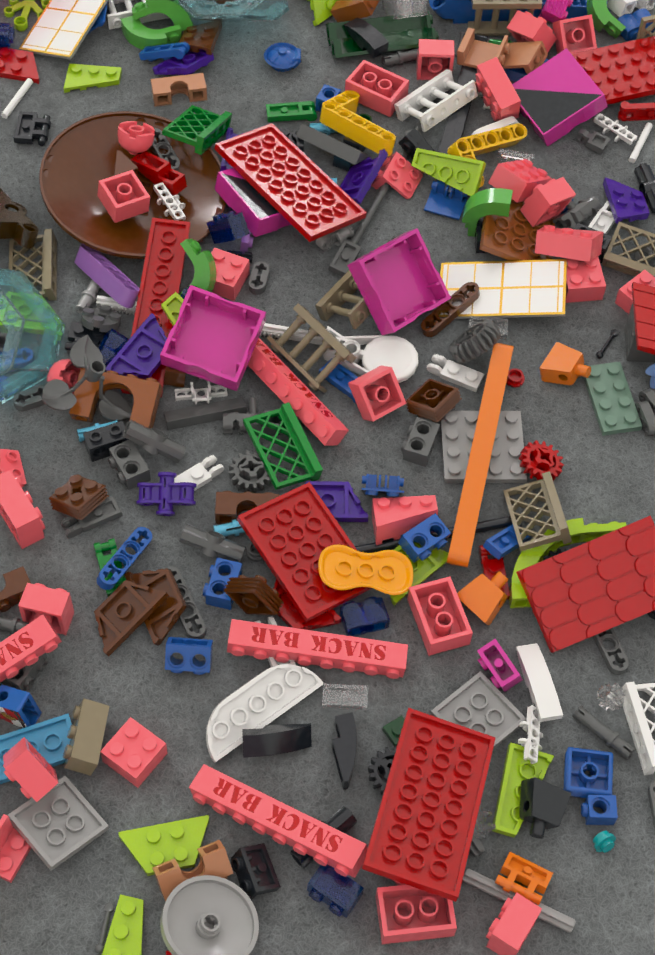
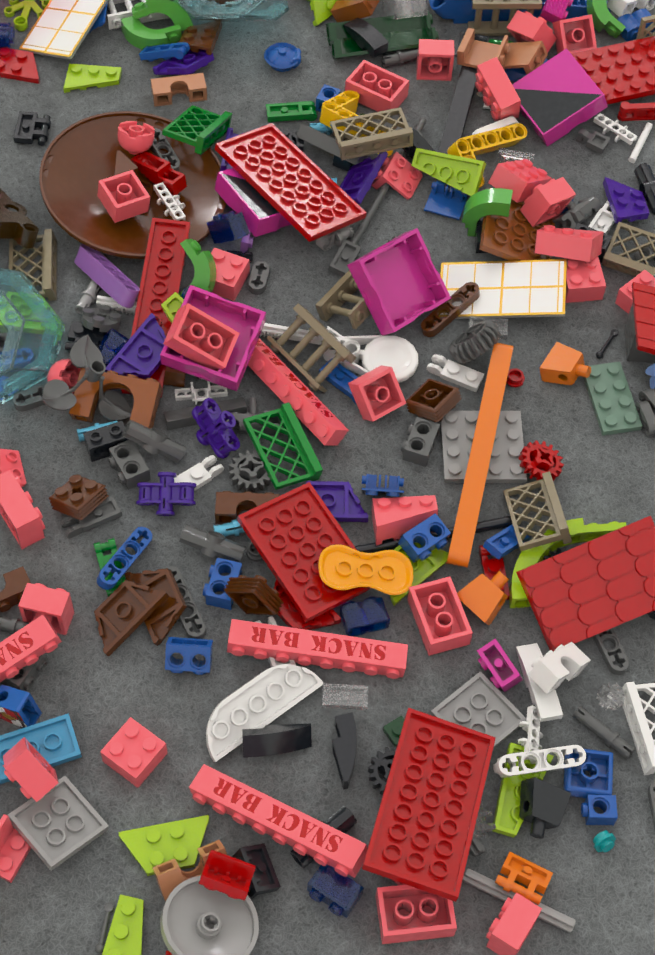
(16, 99): white bar -> none
(86, 736): dark tan brick -> none
(201, 338): none -> coral brick
(217, 431): none -> dark purple axle
(227, 875): none -> red bracket
(373, 142): none -> dark tan fence
(430, 91): white fence -> none
(541, 762): none -> white beam
(555, 666): none -> white arch

